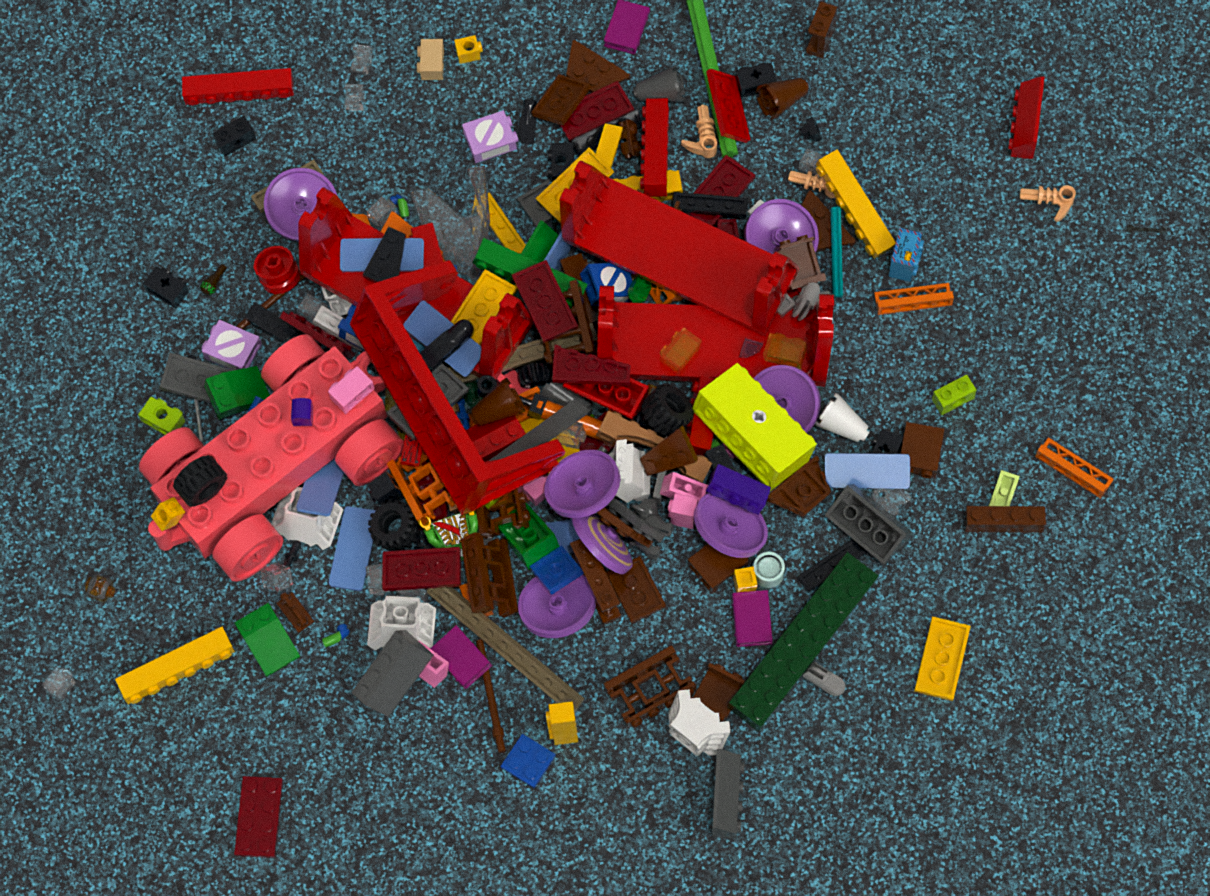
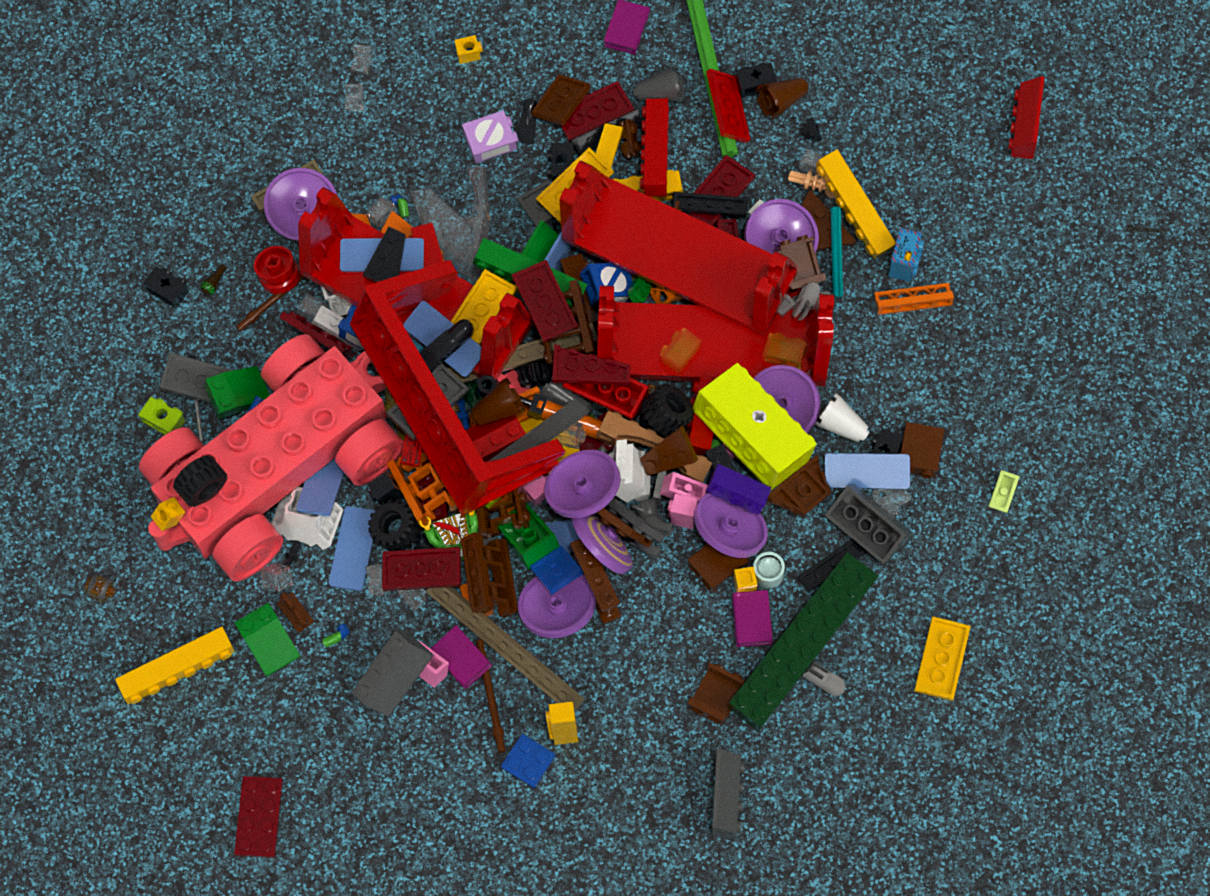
(59, 683): clear brick -> none
(231, 346): lavender brick -> none
(234, 136): black brick -> none
(237, 86): red brick -> none
(271, 323): black plate -> none
(302, 412): dark purple piece -> none
(351, 389): bright pink brick -> none
(398, 614): white slope -> none
(431, 59): tan brick -> none
(503, 228): yellow tile -> none
(593, 68): reddish brown wing -> none
(636, 591): reddish brown tile -> none
(642, 673): reddish brown fence -> none
(696, 725): white slope -> none
(707, 135): light nougat piece -> none
(750, 348): tile -> none
(822, 29): reddish brown panel -> none
(954, 394): lime brick -> none
(1005, 519): reddish brown brick -> none
(1054, 196): light nougat piece -> none
(1073, 470): orange fence -> none

